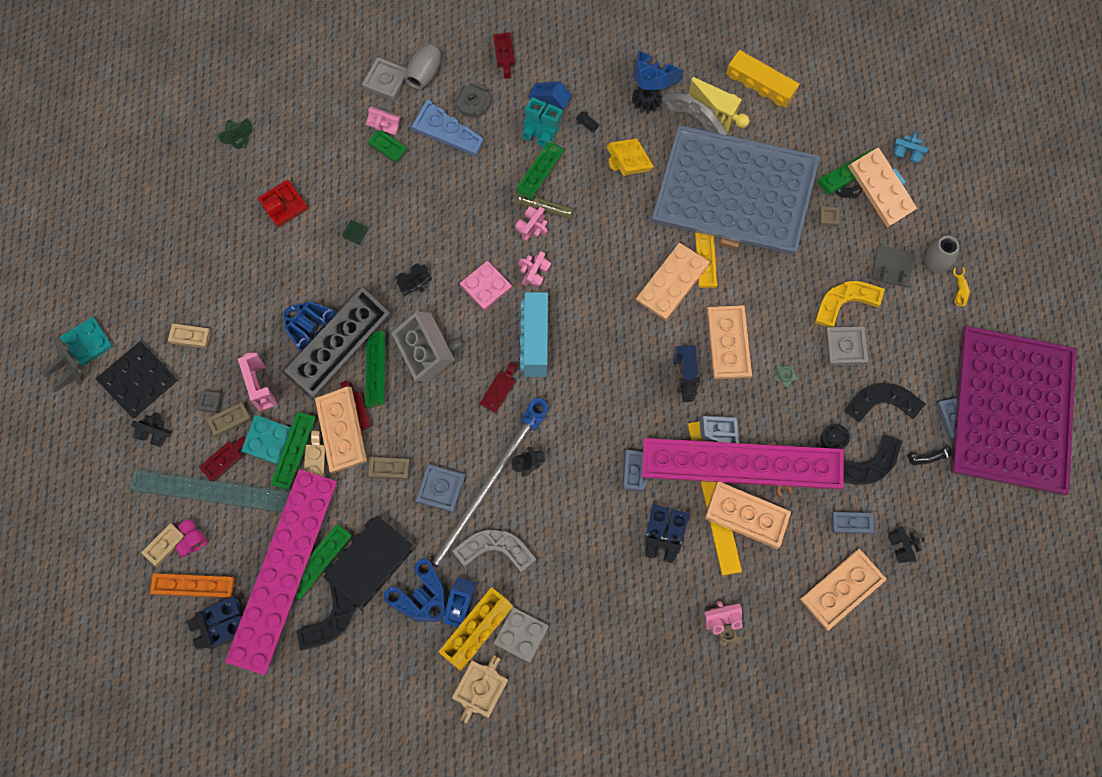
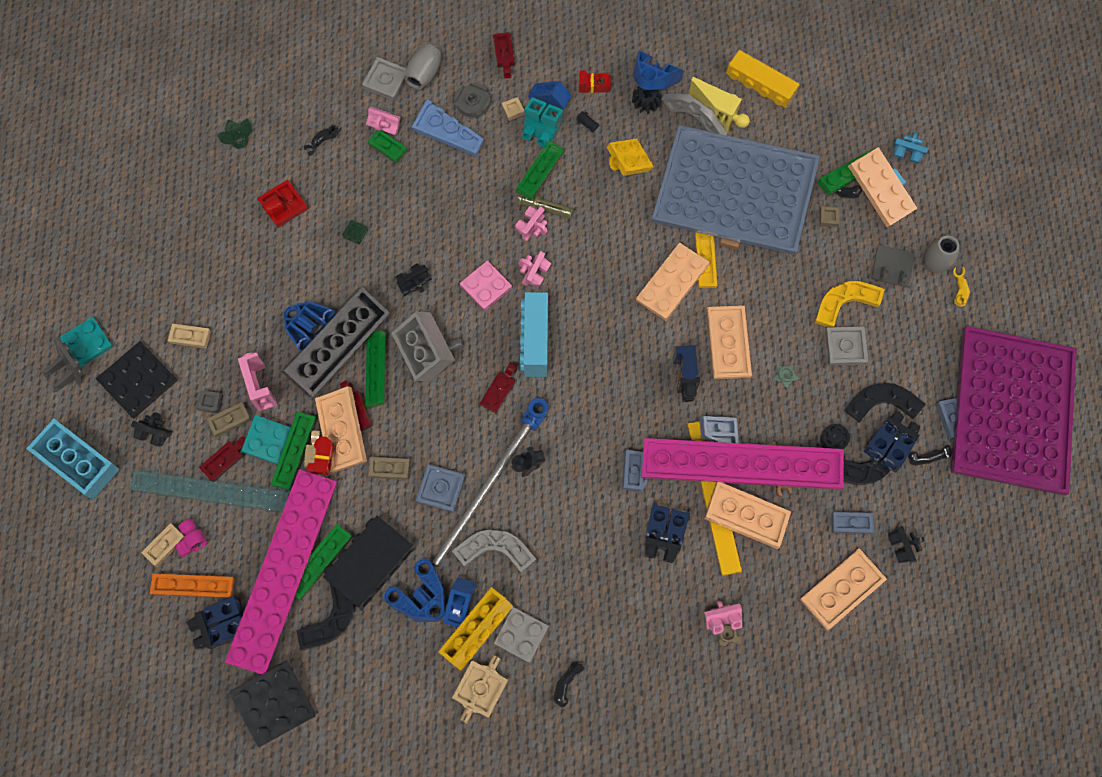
(73, 459): none -> medium azure brick
(272, 703): none -> black plate
(321, 136): none -> black arm
(323, 457): none -> red leg
(513, 109): none -> tan plate
(562, 684): none -> black arm
(594, 82): none -> red leg
(894, 434): none -> dark blue hips

